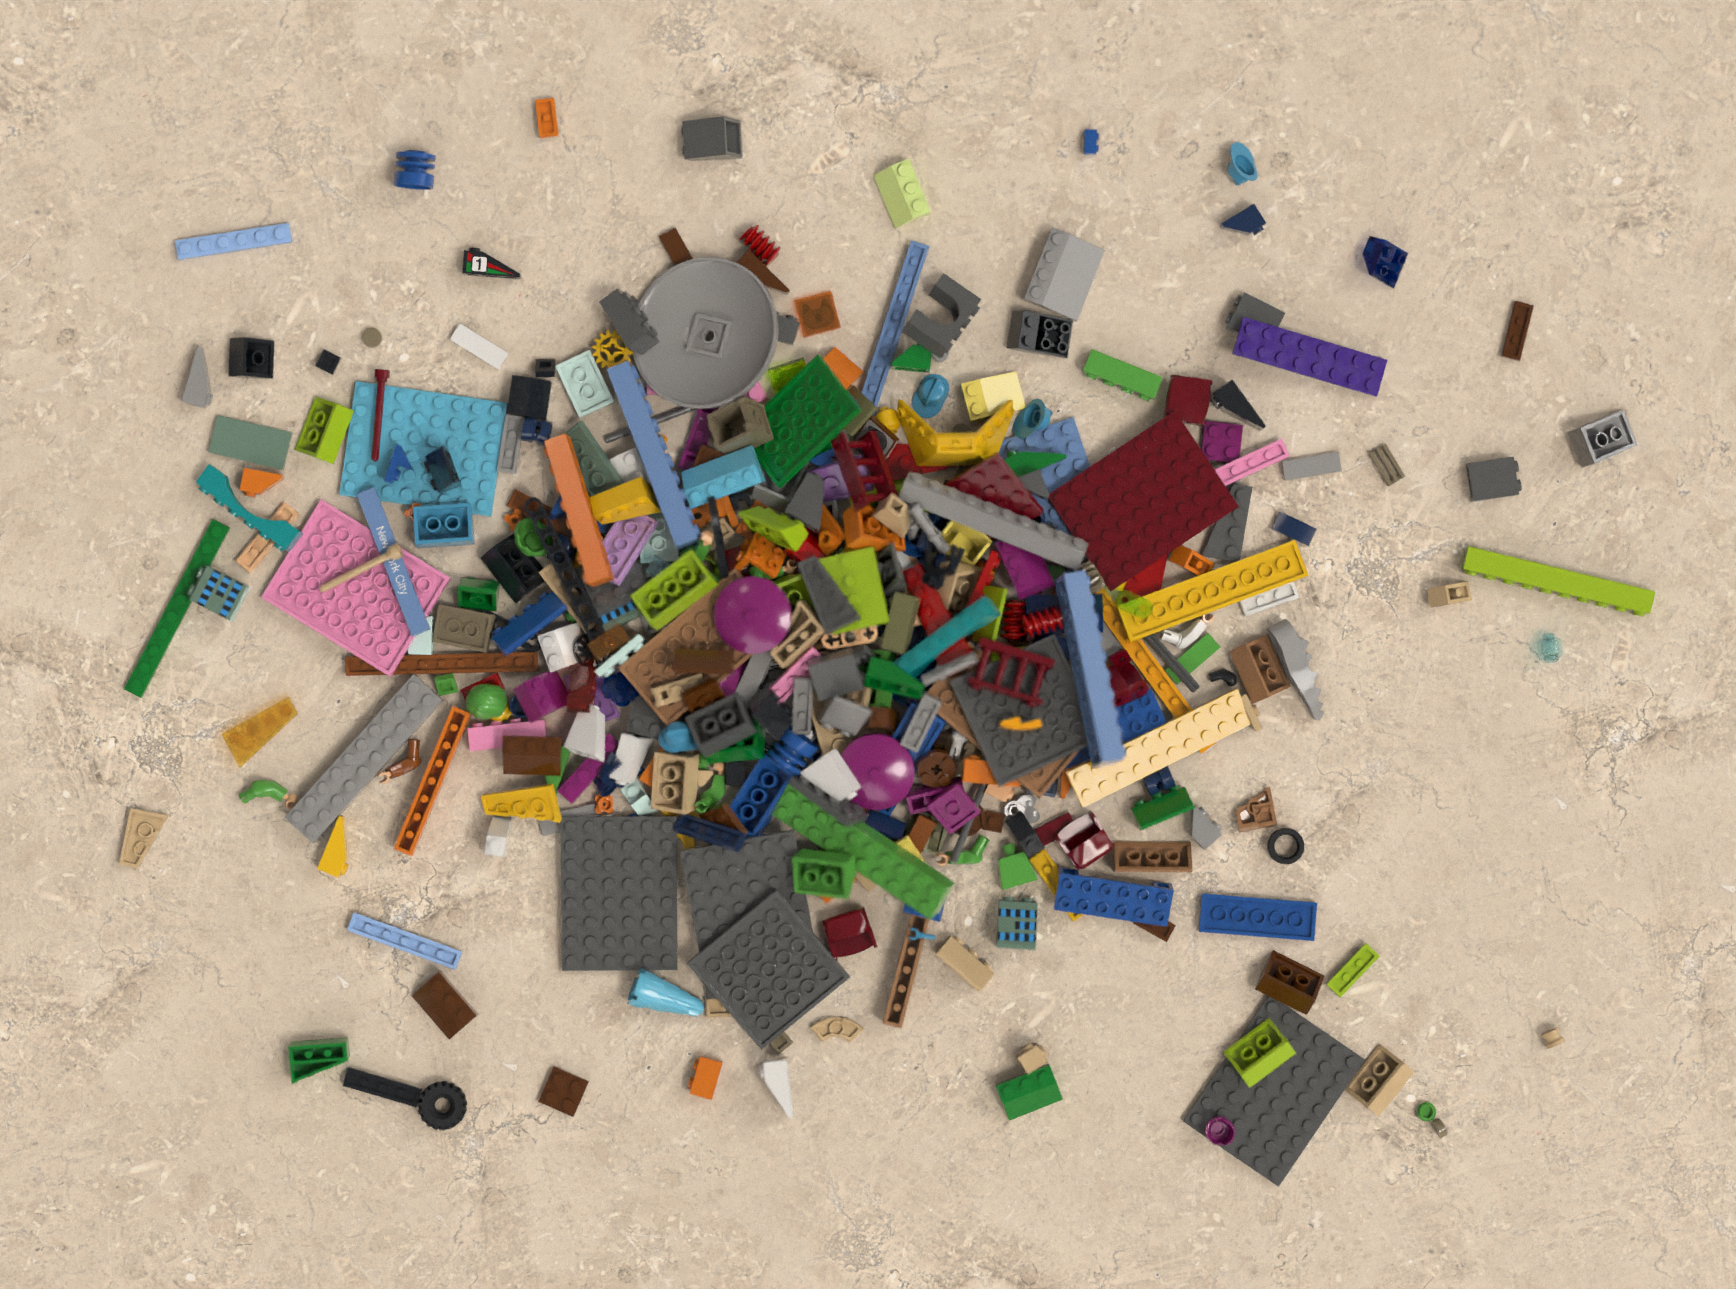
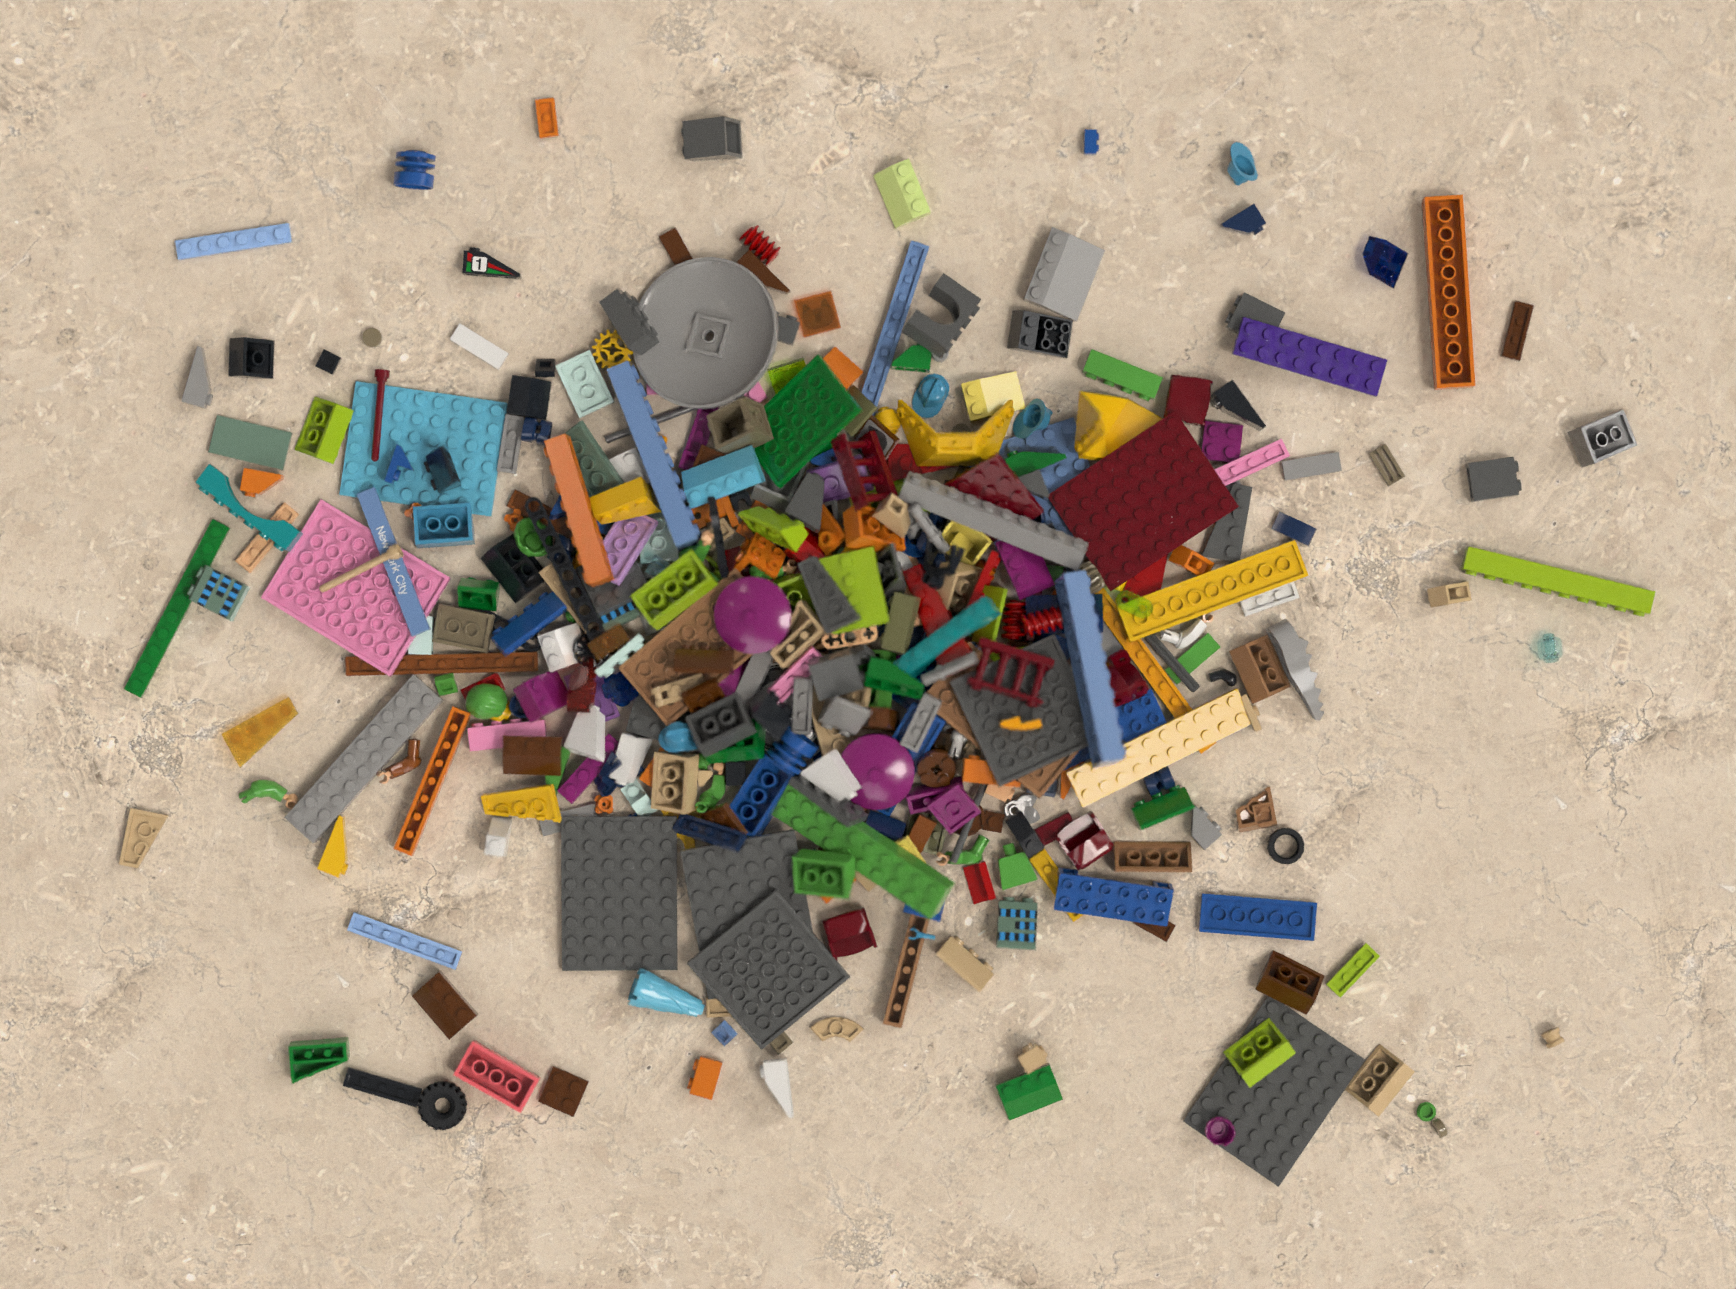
(497, 1076): none -> coral brick
(724, 1033): none -> medium blue plate
(979, 882): none -> red panel
(1108, 423): none -> yellow piece
(1448, 292): none -> orange brick

